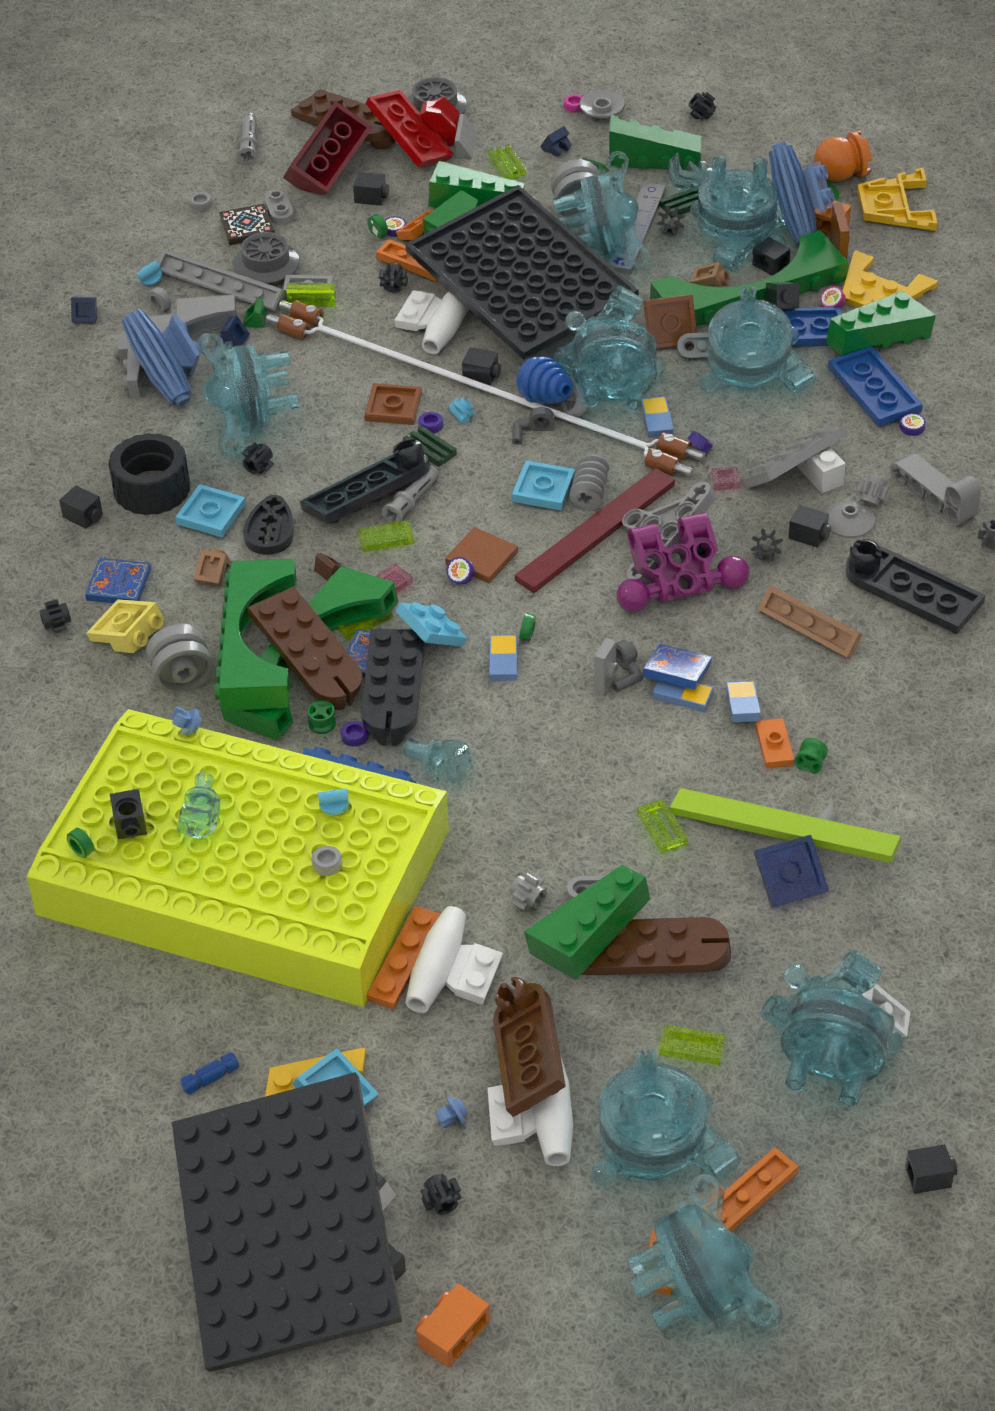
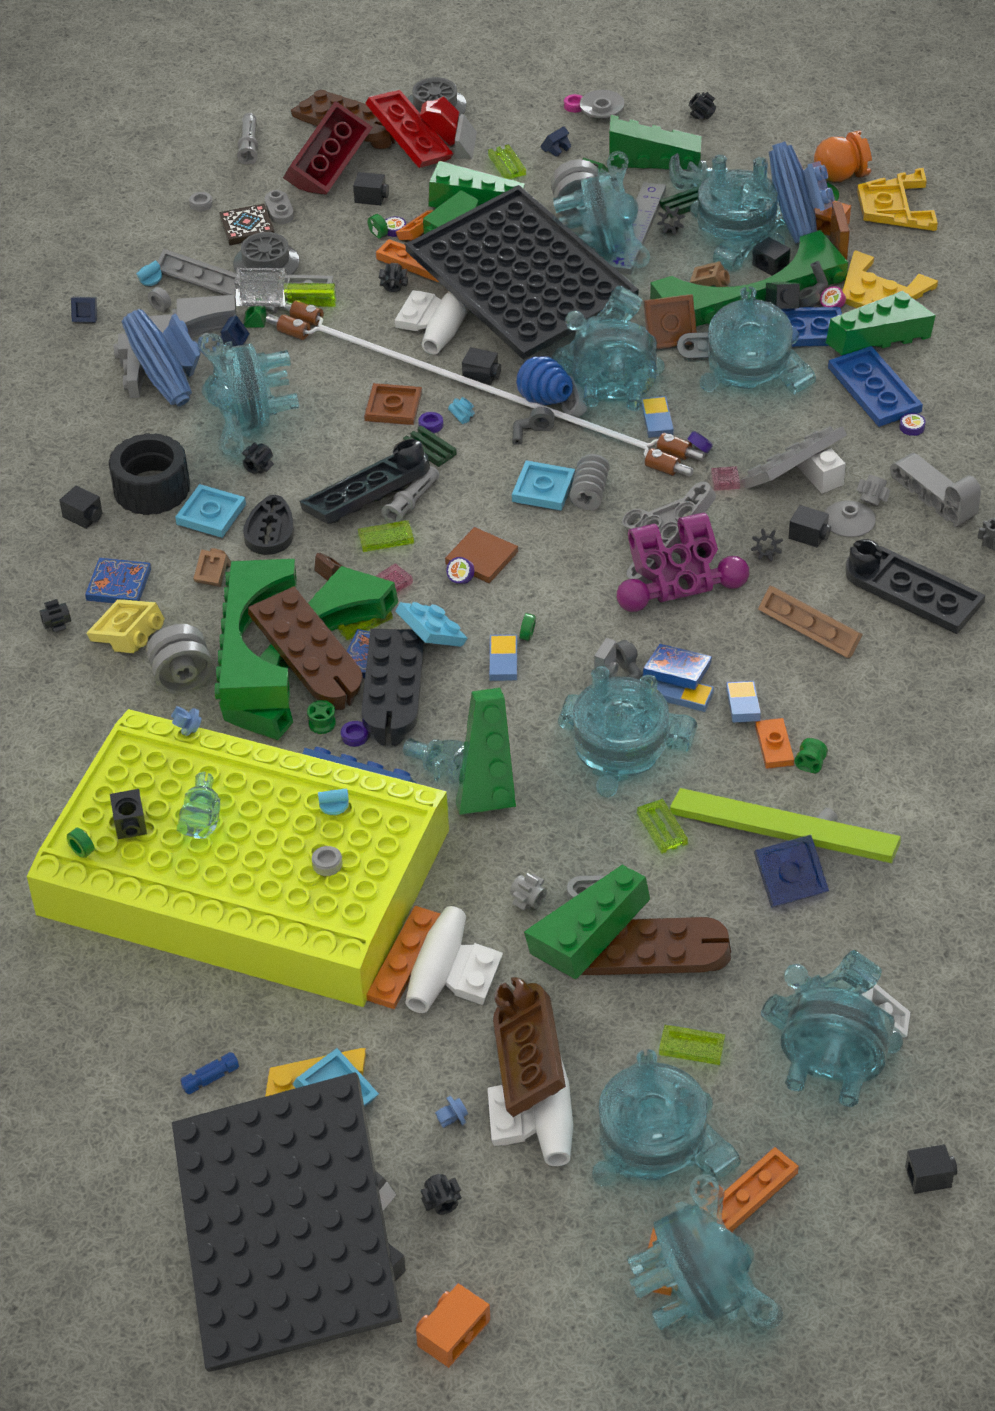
(261, 286): none -> clear slope
(486, 765): none -> green wedge
(593, 531): dark red tile -> none
(623, 727): none -> clear light blue piece
(810, 296): none -> dark grey plate

